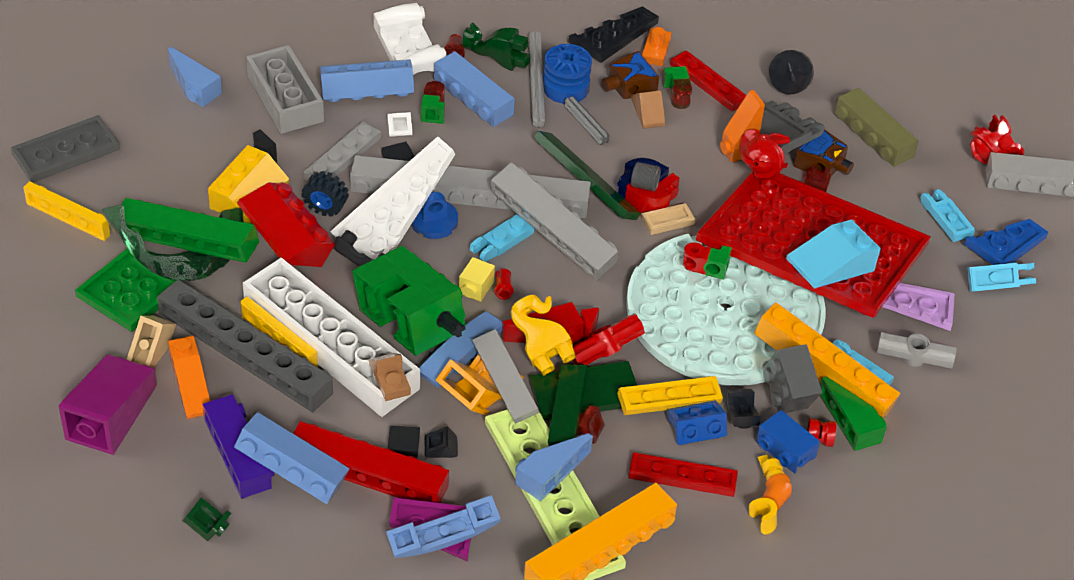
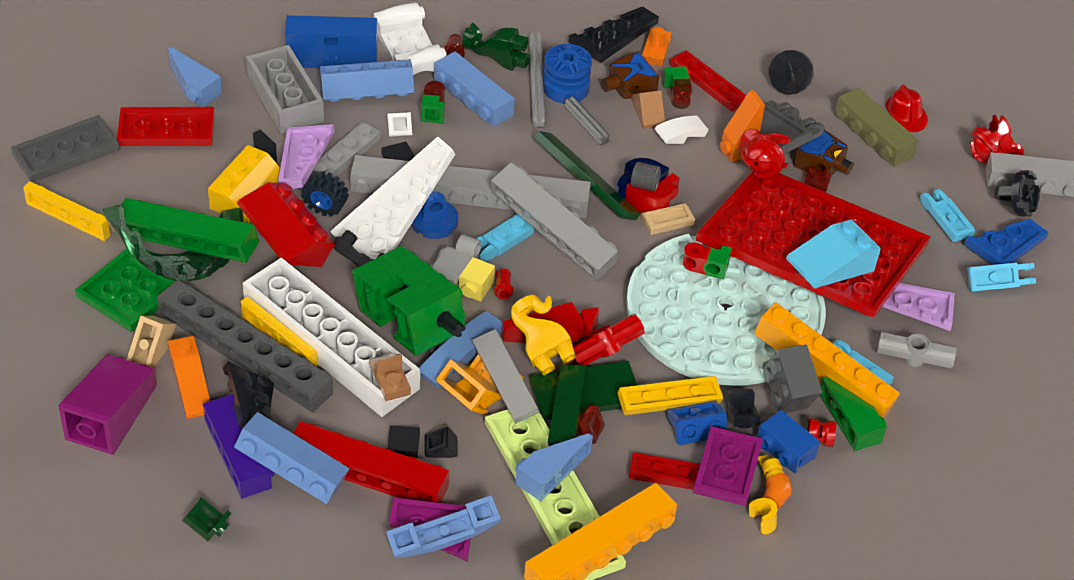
(166, 126): none -> red plate
(250, 391): none -> black wing
(302, 152): none -> lavender wing
(332, 40): none -> blue brick
(454, 260): none -> light grey hinge
(678, 129): none -> white slope
(728, 466): none -> magenta plate
(907, 109): none -> red piece
(1022, 193): none -> black tile

